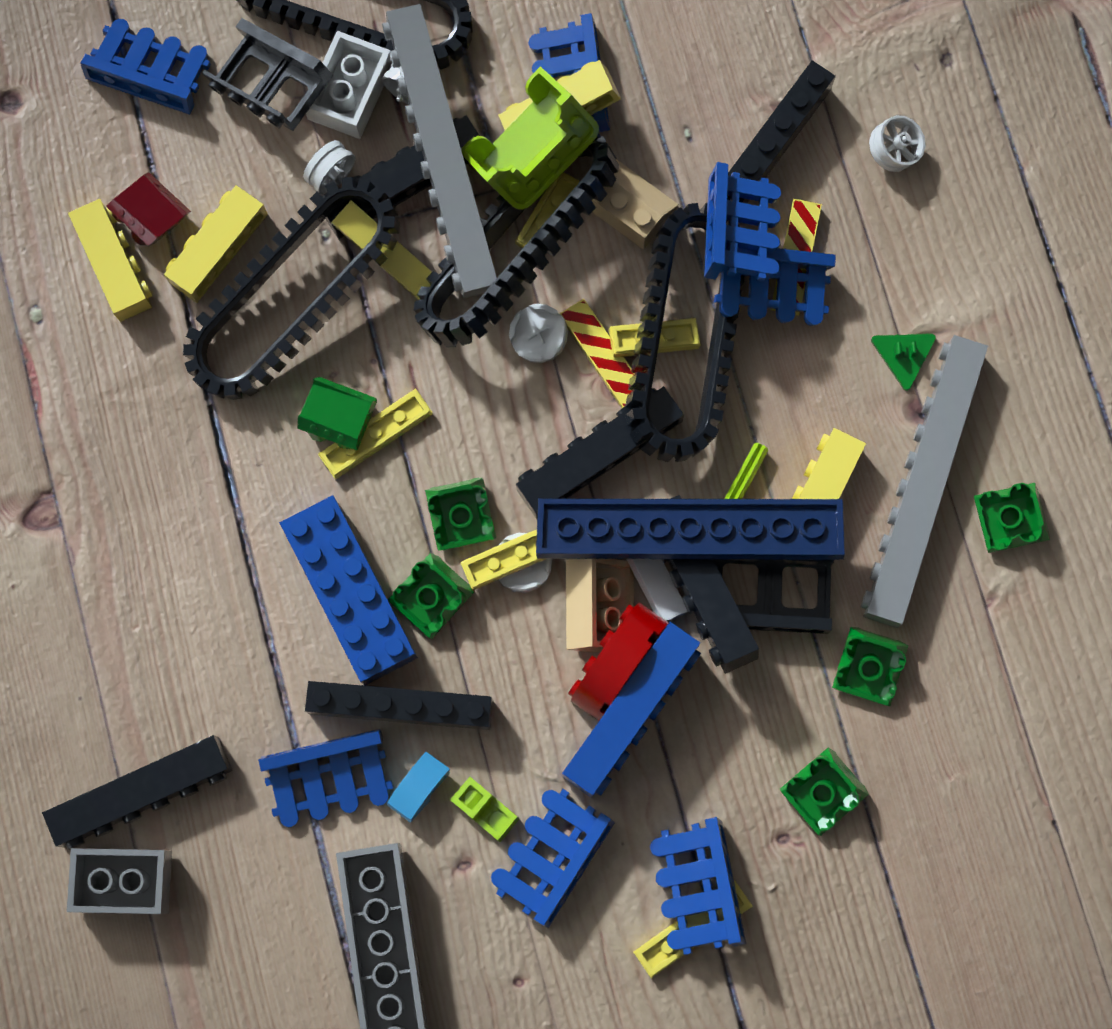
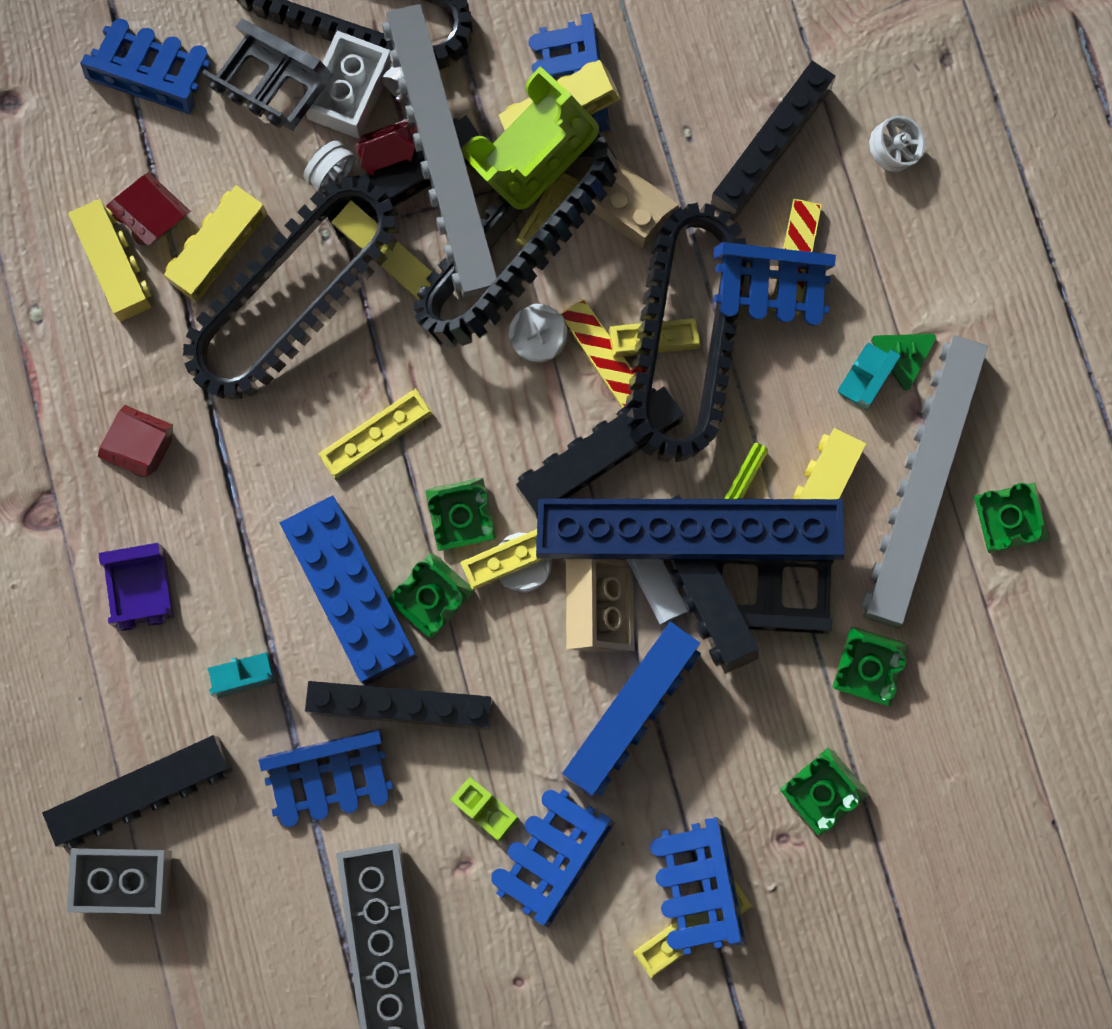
(136, 441): none -> dark red slope
(137, 586): none -> dark purple panel
(240, 675): none -> teal panel
(336, 413): green slope -> none
(386, 146): none -> dark red slope
(417, 787): dark azure slope -> none
(617, 660): red brick -> none
(720, 234): blue fence -> none
(867, 375): none -> teal panel

